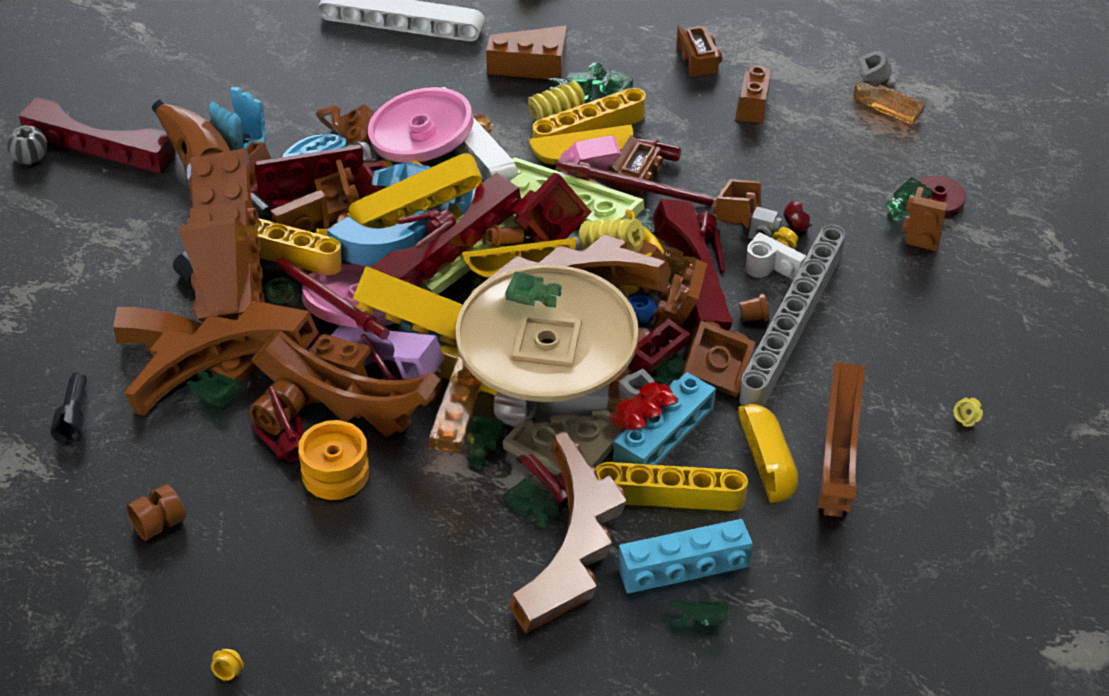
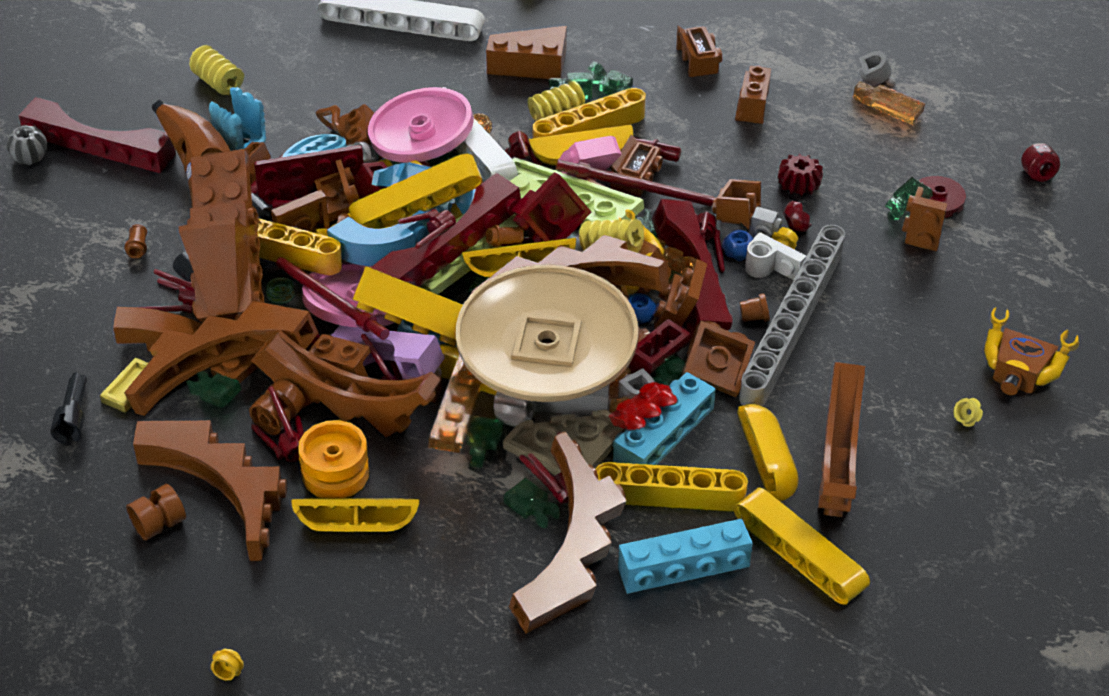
(114, 393): none -> light yellow tile
(136, 245): none -> dark orange pin
(186, 293): none -> dark red plant
(197, 450): none -> dark orange arch
(215, 69): none -> light yellow piece
(355, 513): none -> yellow brick
(520, 147): none -> dark red plant
(529, 289): clear green plate -> none
(706, 611): clear green plate -> none
(736, 244): none -> blue plate
(800, 174): none -> dark red gear
(802, 546): none -> yellow beam
(1022, 360): none -> torso
(1040, 162): none -> dark red head

